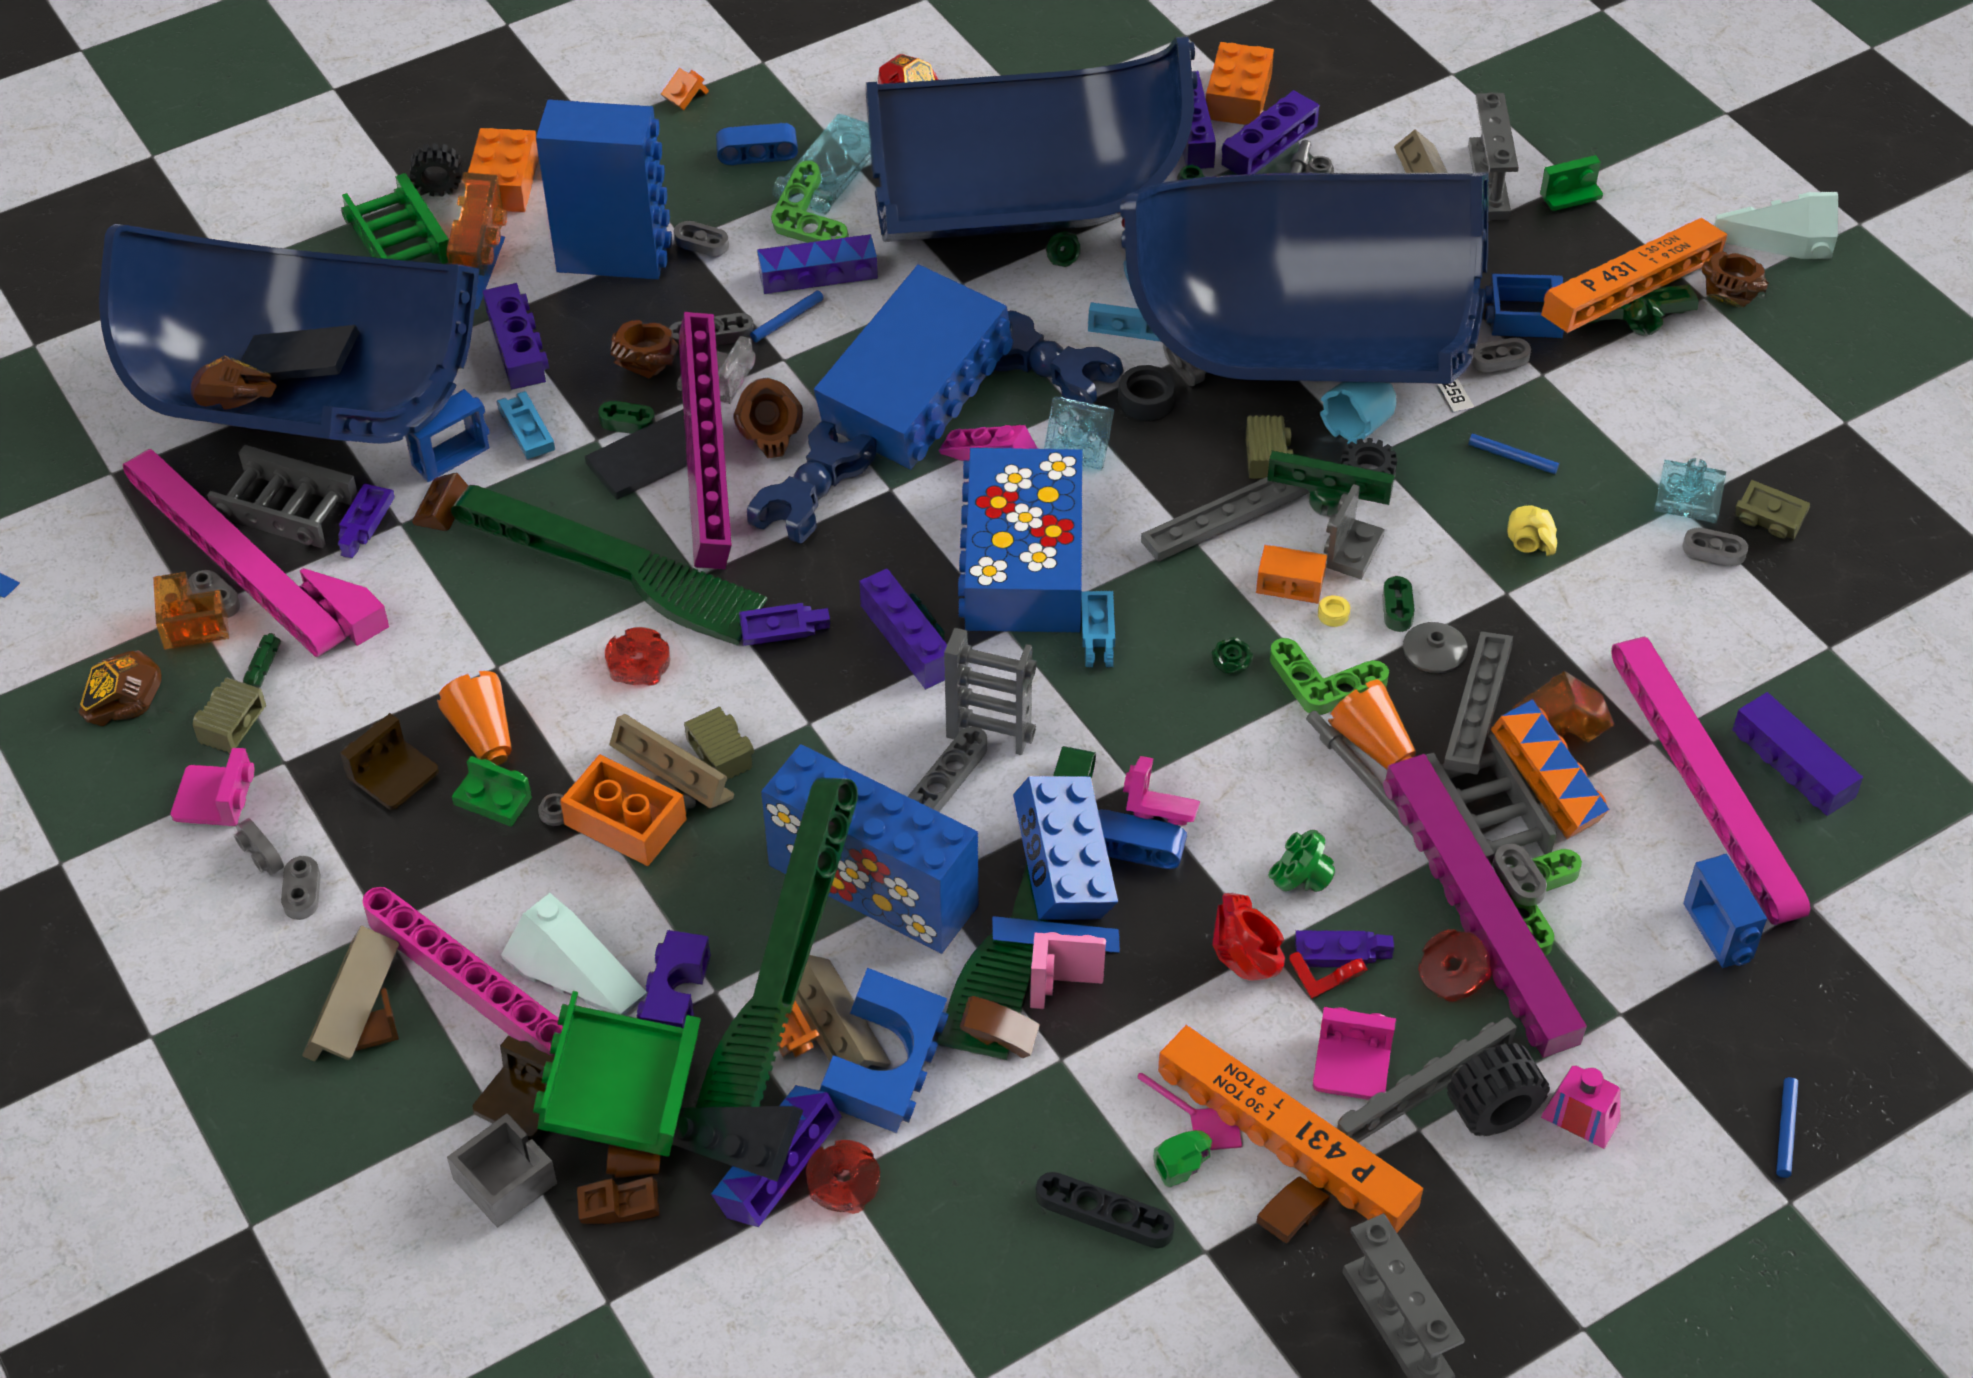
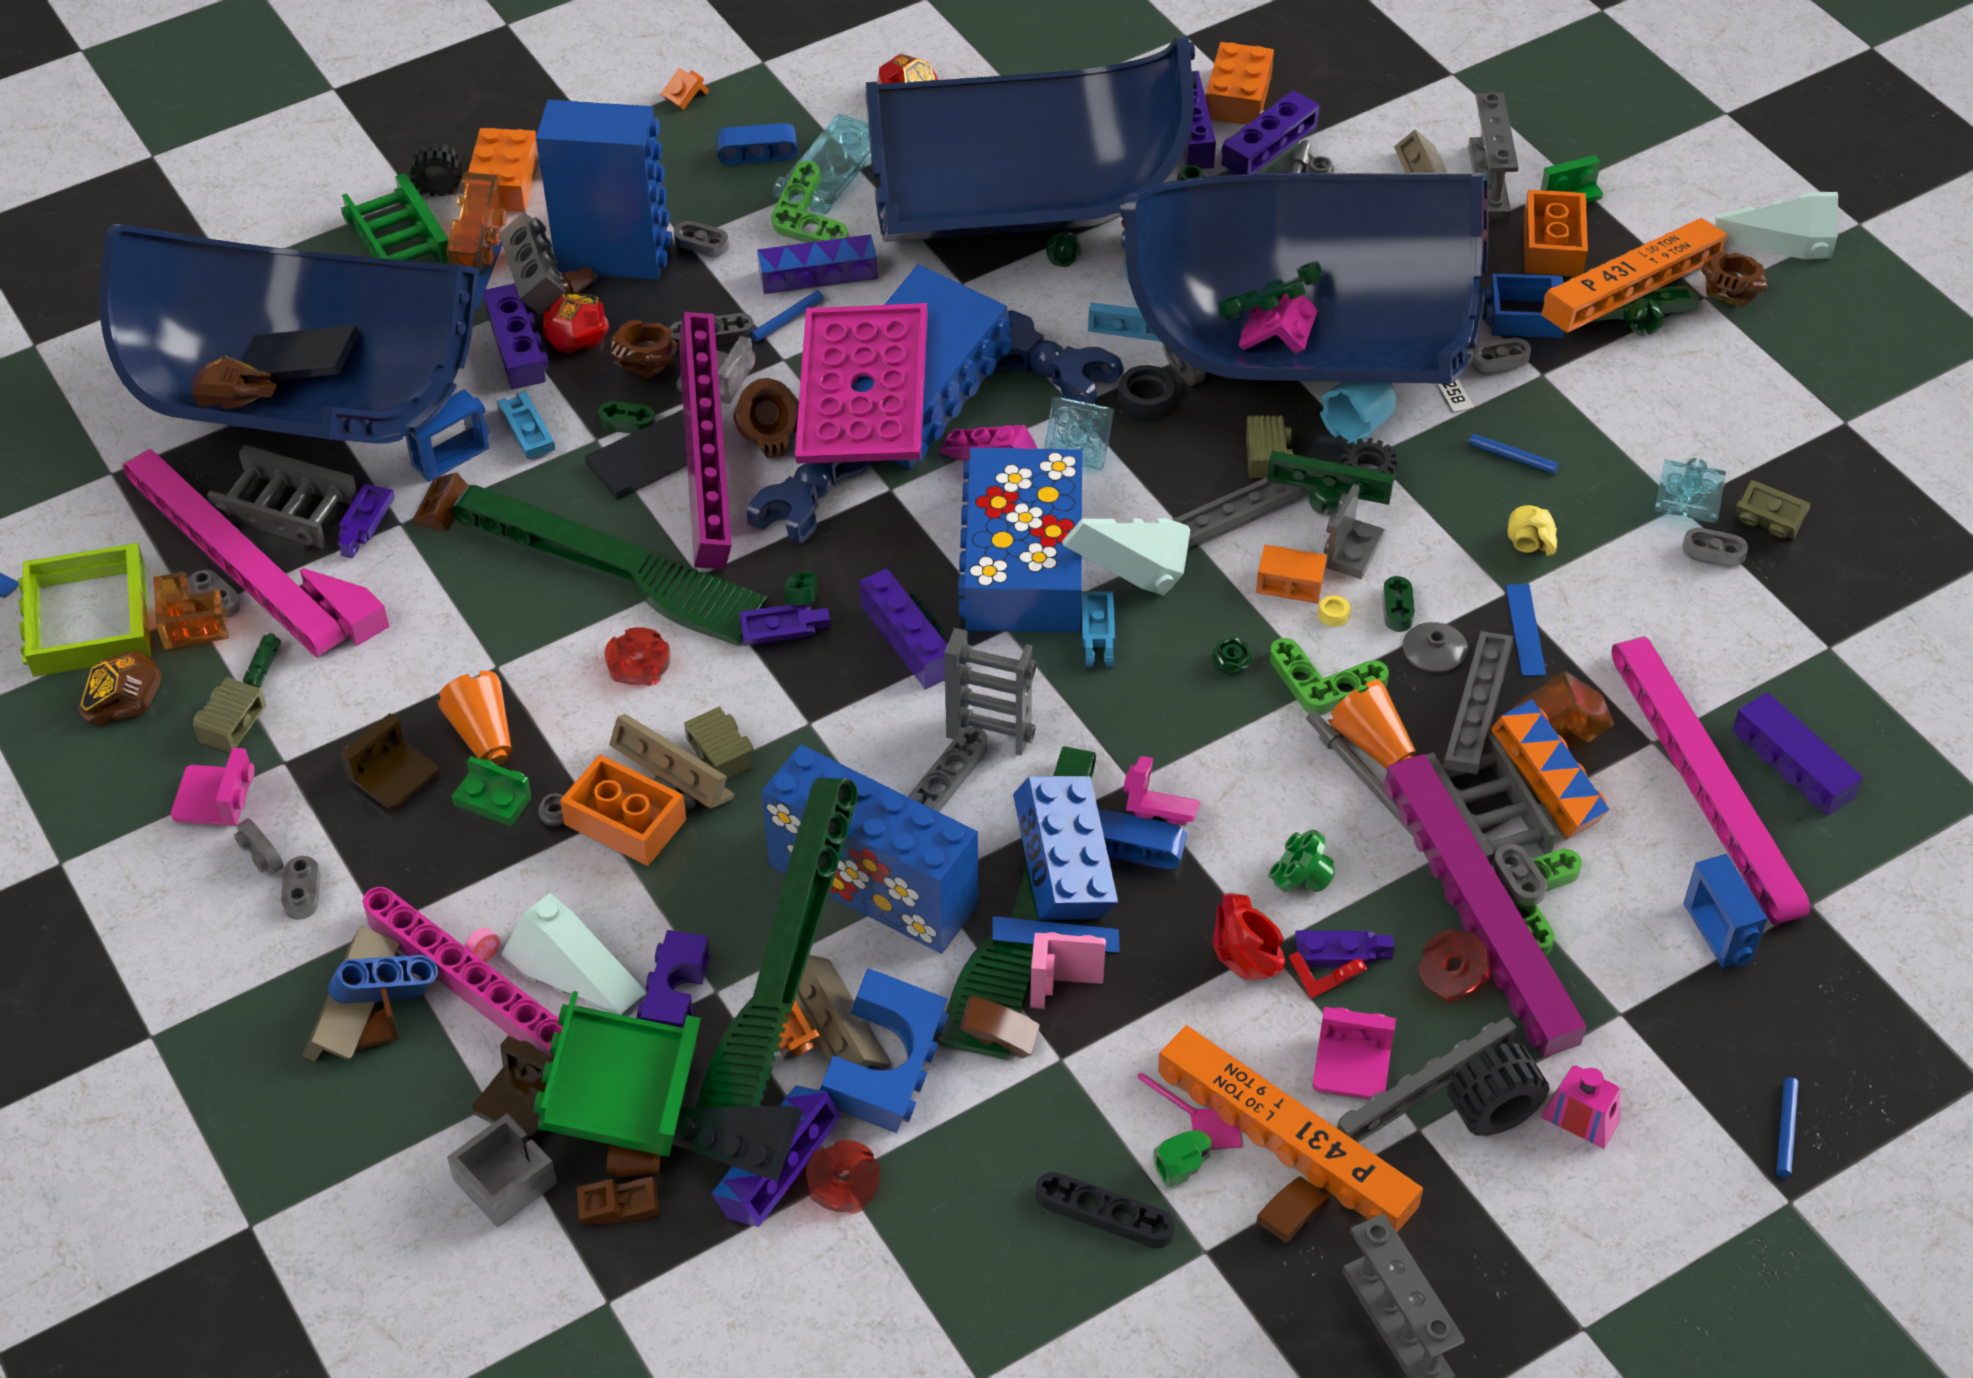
(75, 568): none -> lime window
(368, 986): none -> blue beam
(483, 943): none -> tile
(532, 262): none -> dark grey brick
(575, 323): none -> red helmet
(577, 280): none -> reddish brown cone
(801, 588): none -> dark green beam
(855, 343): none -> dark pink plate
(1137, 551): none -> light aqua wedge
(1267, 297): none -> dark green plant
(1289, 321): none -> dark pink bracket
(1525, 630): none -> blue sticker
(1555, 233): none -> orange brick

